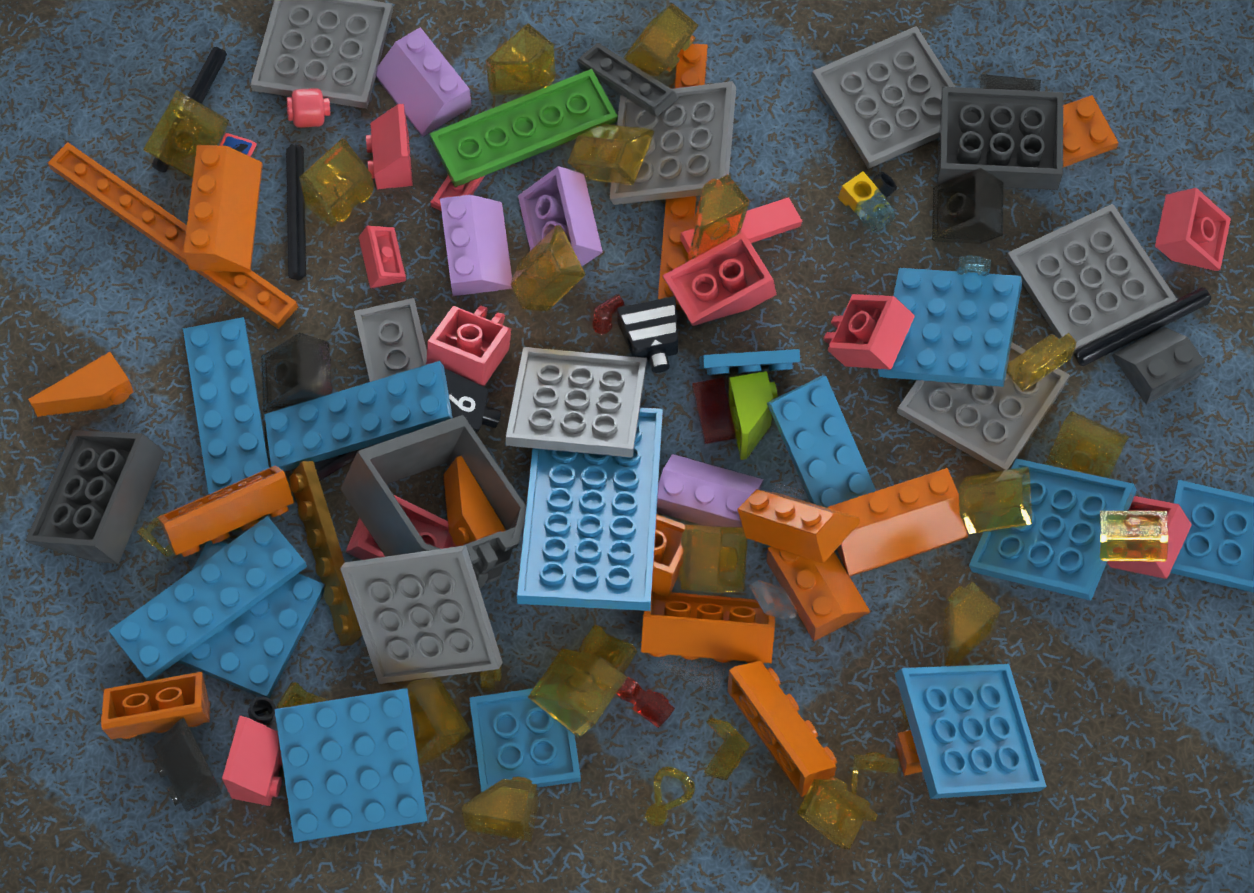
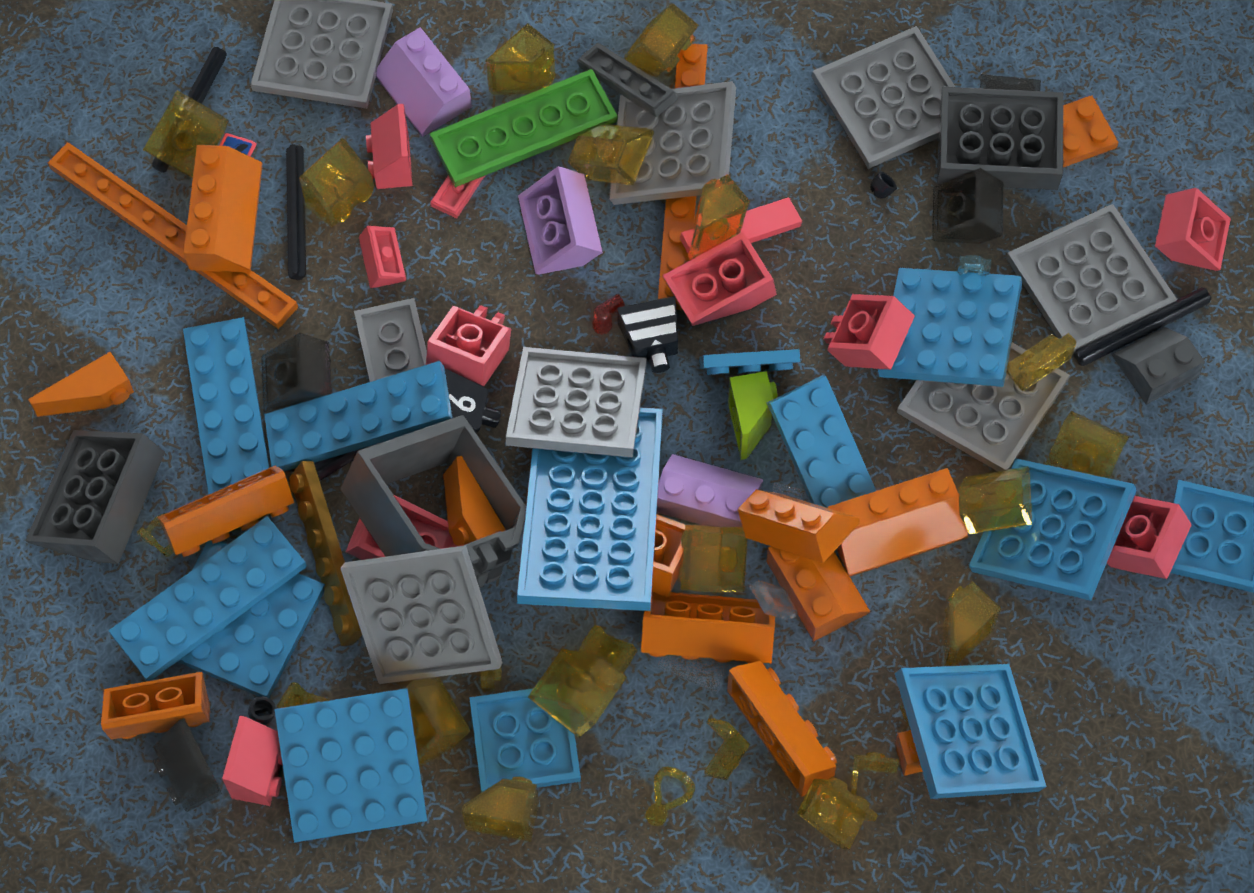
(307, 108): coral head -> none
(476, 244): lavender slope -> none
(547, 272): clear yellow slope -> none
(647, 703): clear red plate -> none
(713, 410): clear red plate -> none
(867, 202): leg -> none
(1133, 535): clear yellow bracket -> none

